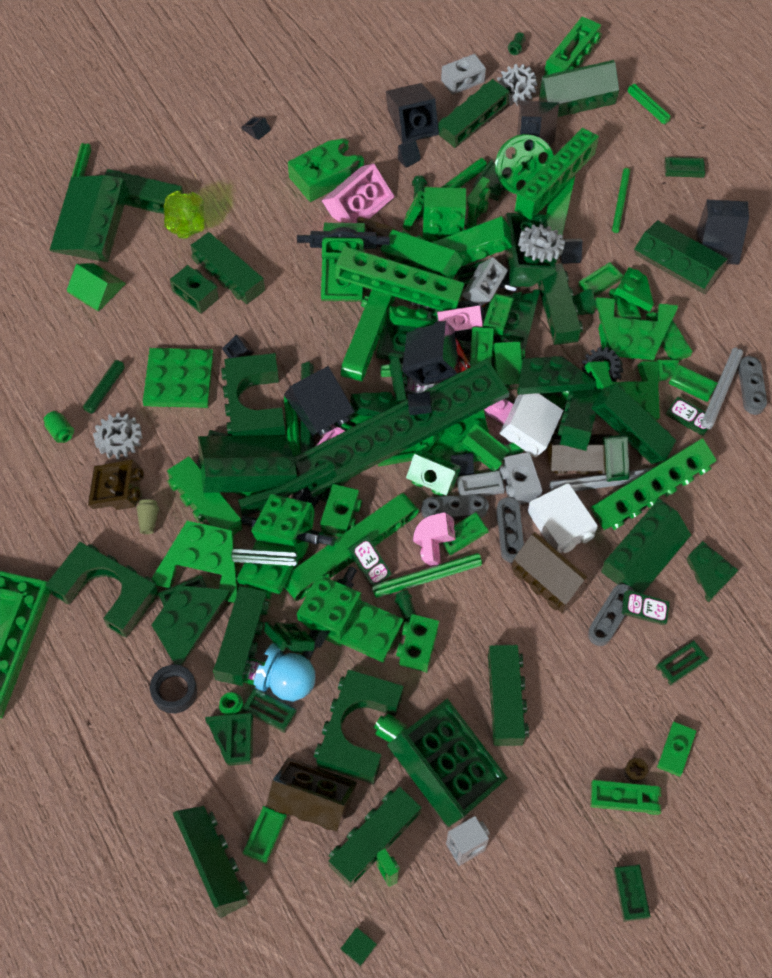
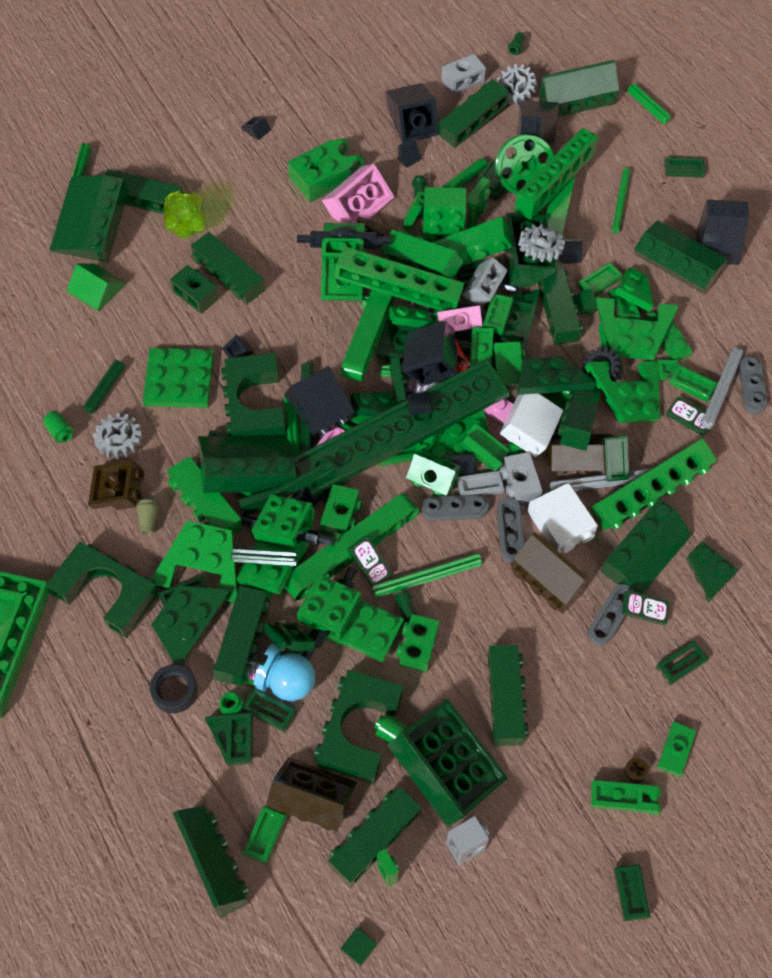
(430, 533): bright pink brick -> none
(466, 533): green plate -> none
(587, 34): green brick -> none
(632, 420): dark green brick -> none

